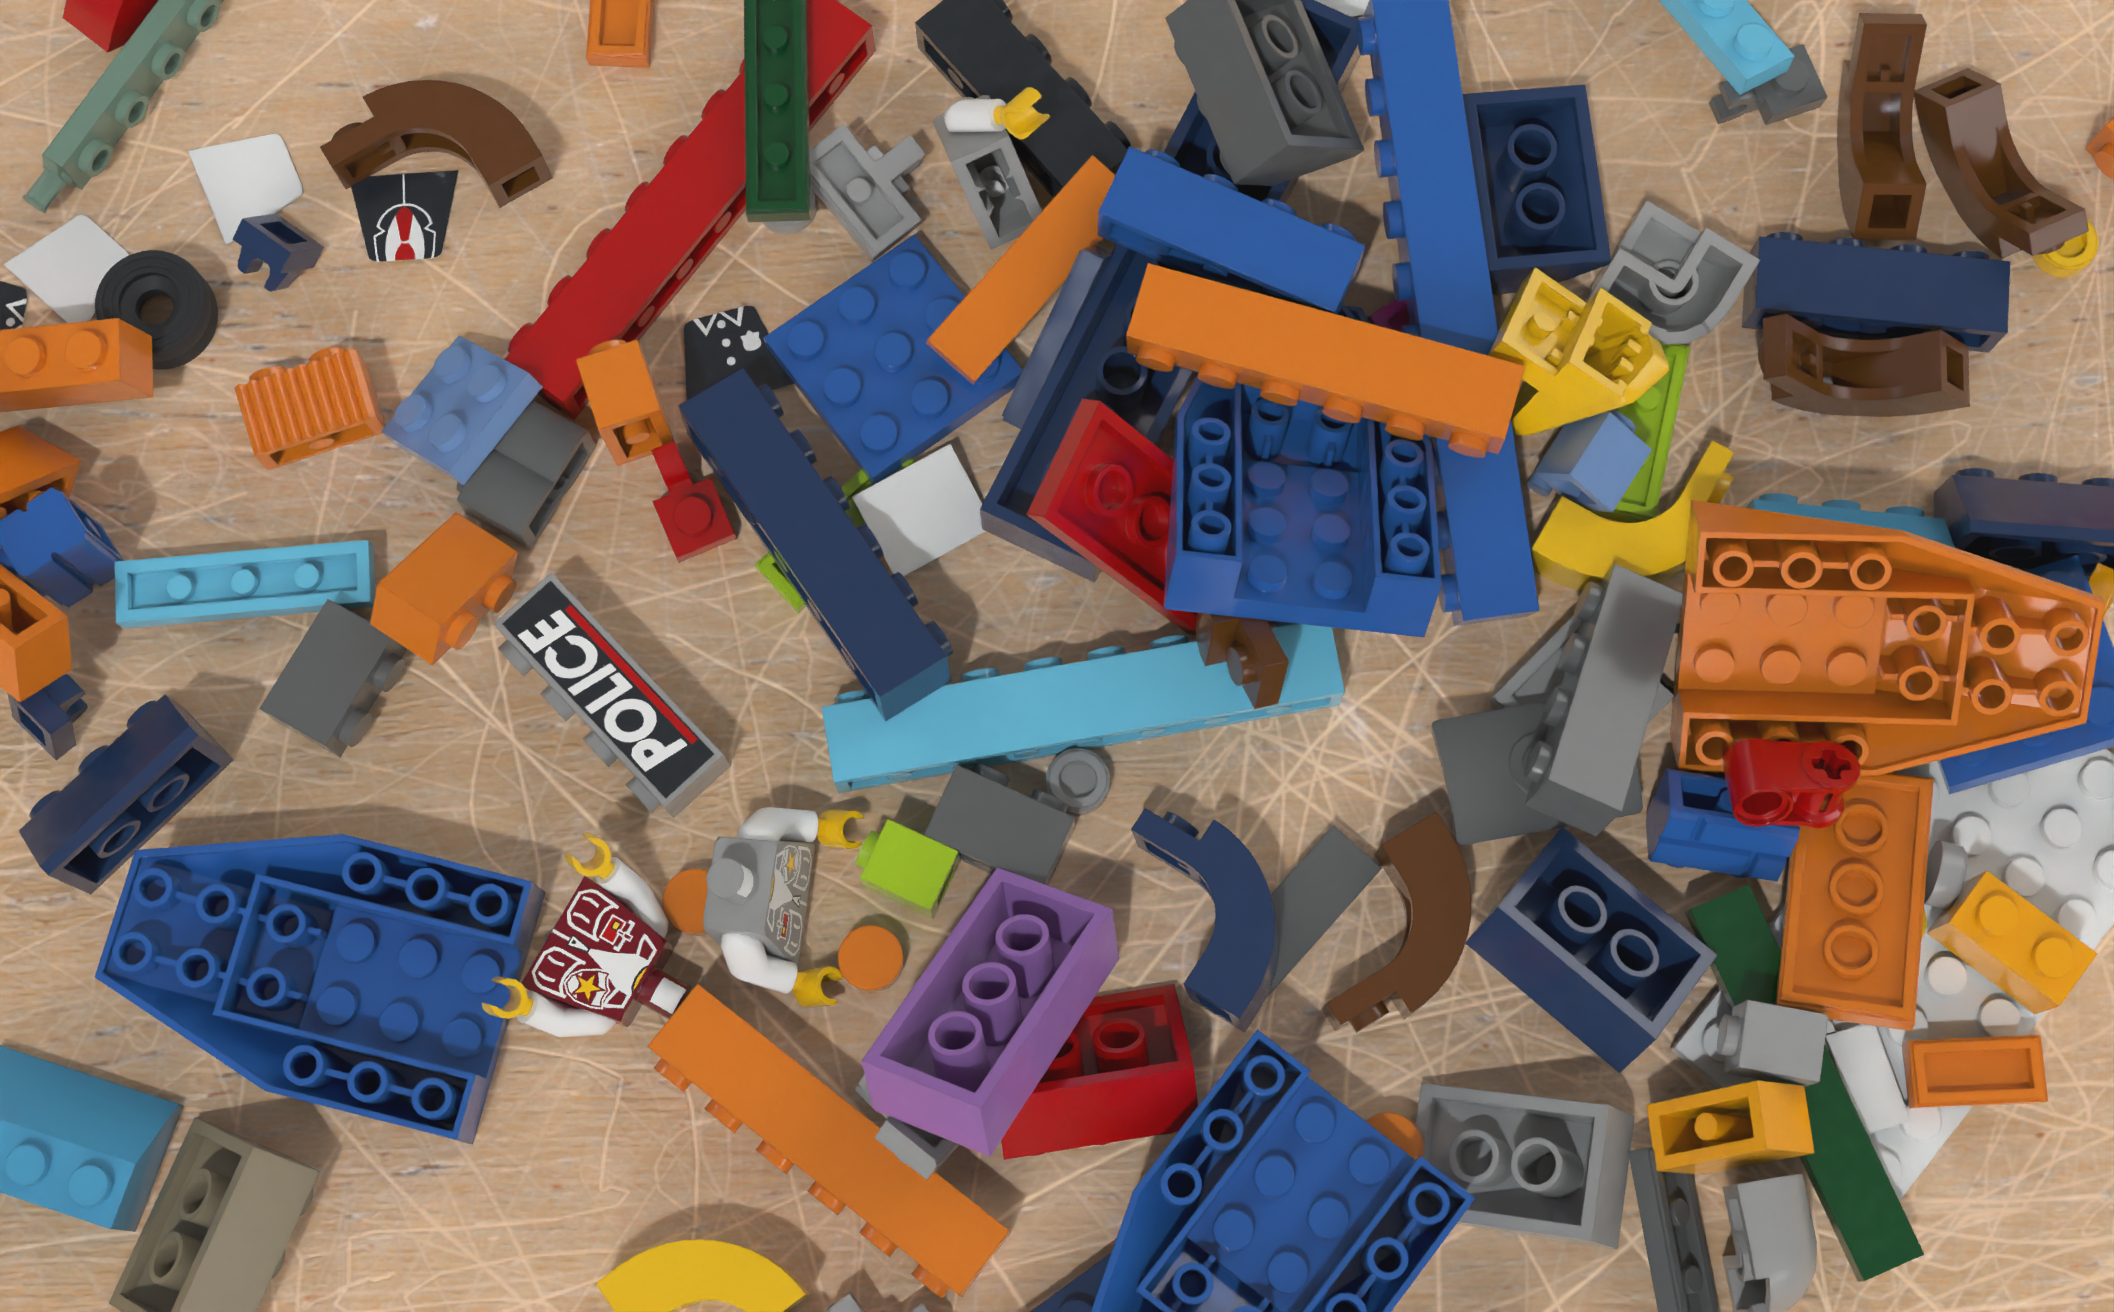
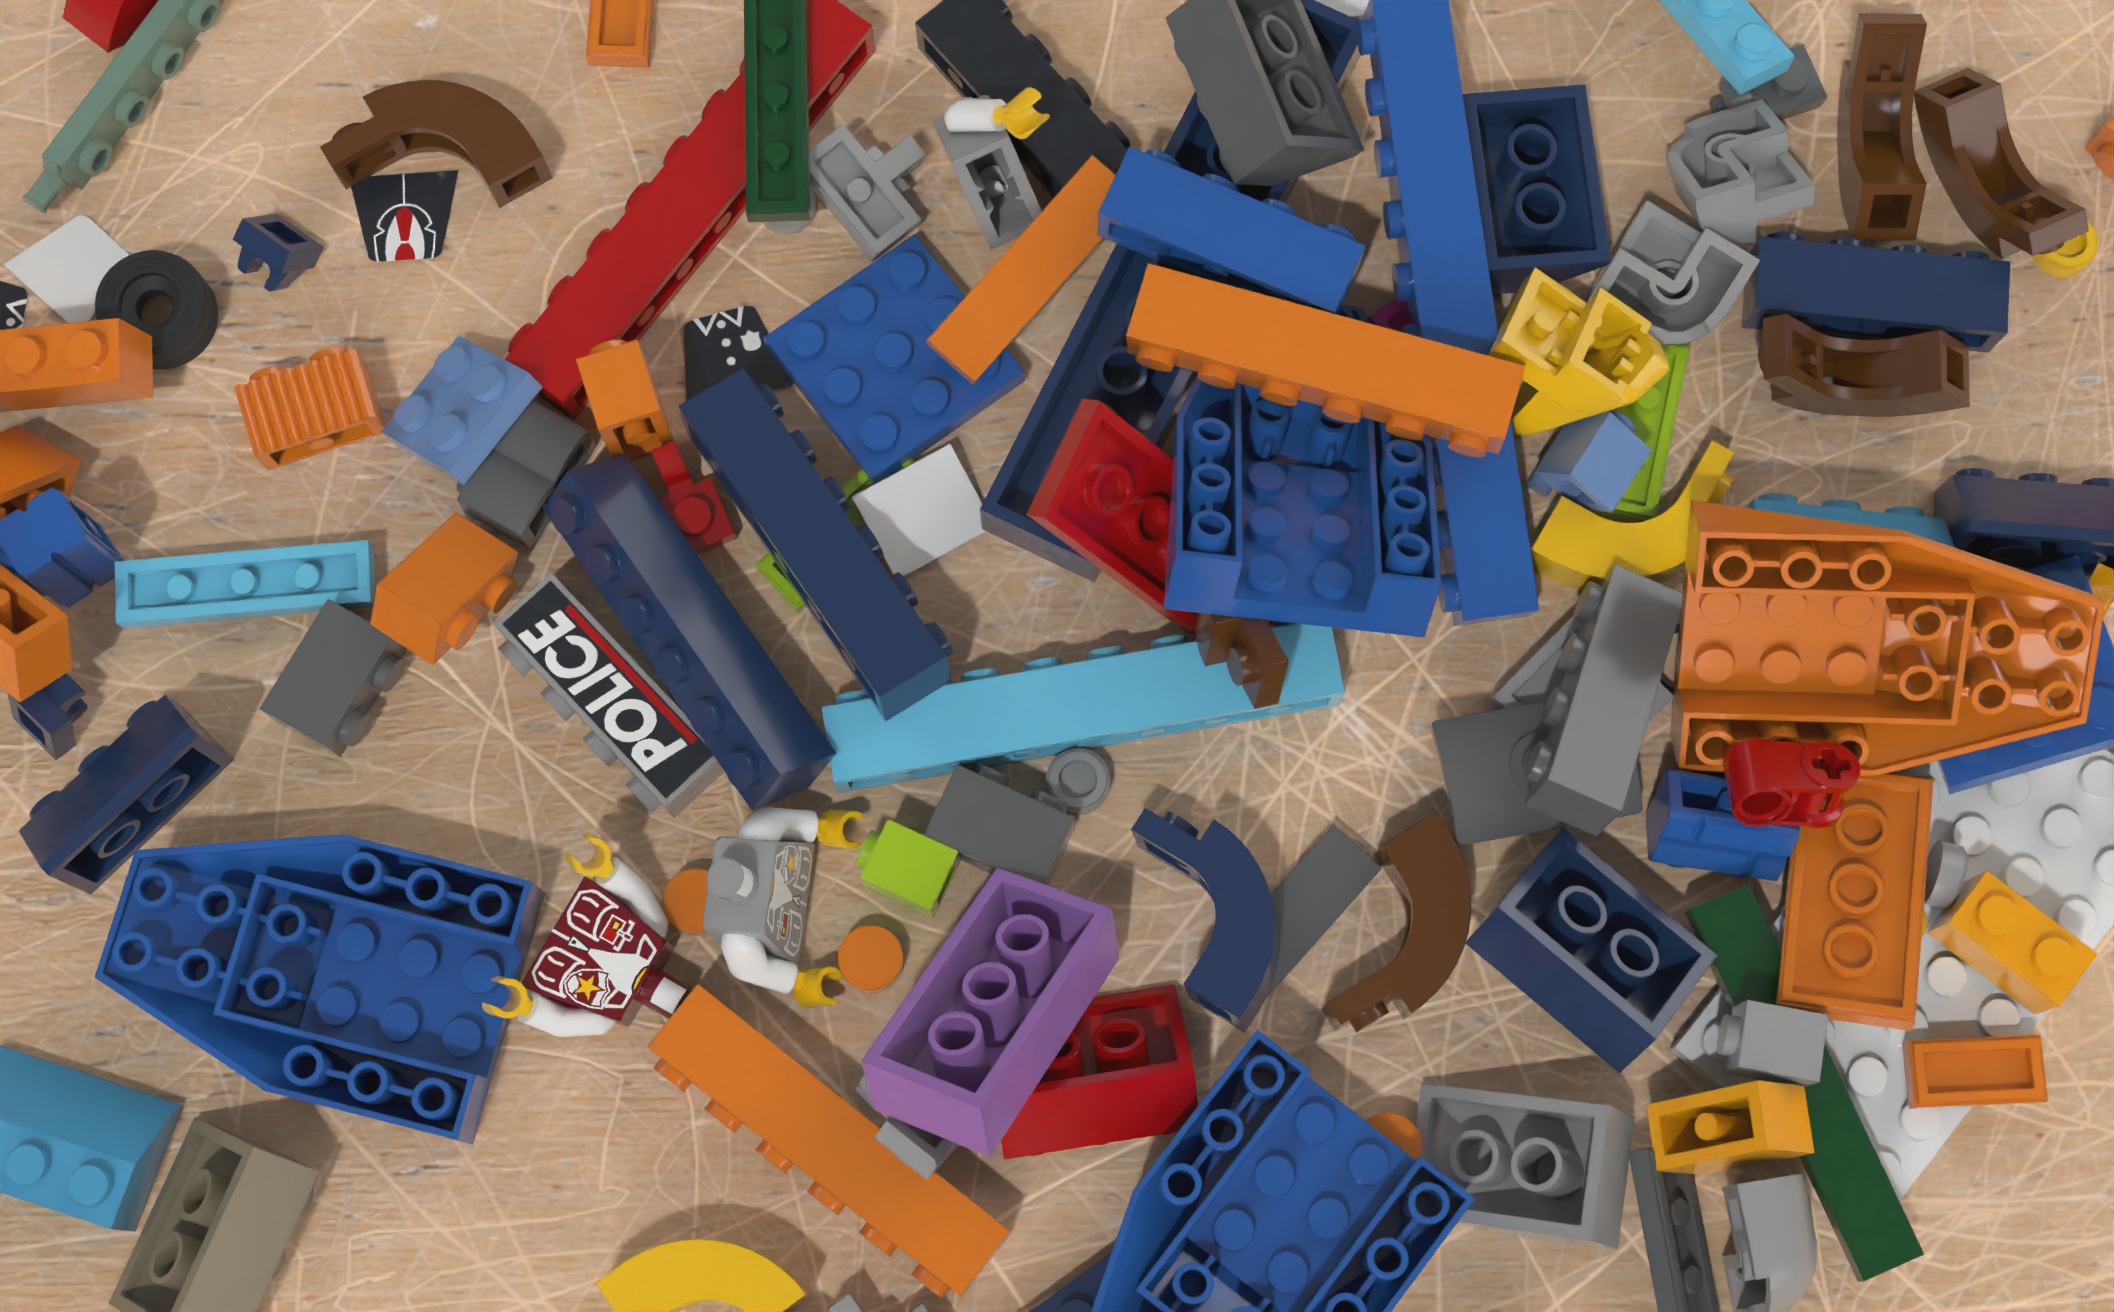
(246, 179): white sticker -> none
(689, 631): none -> dark blue brick
(1065, 313): dark blue tile -> none
(1738, 171): none -> light grey brick
(1868, 1077): white sticker -> none

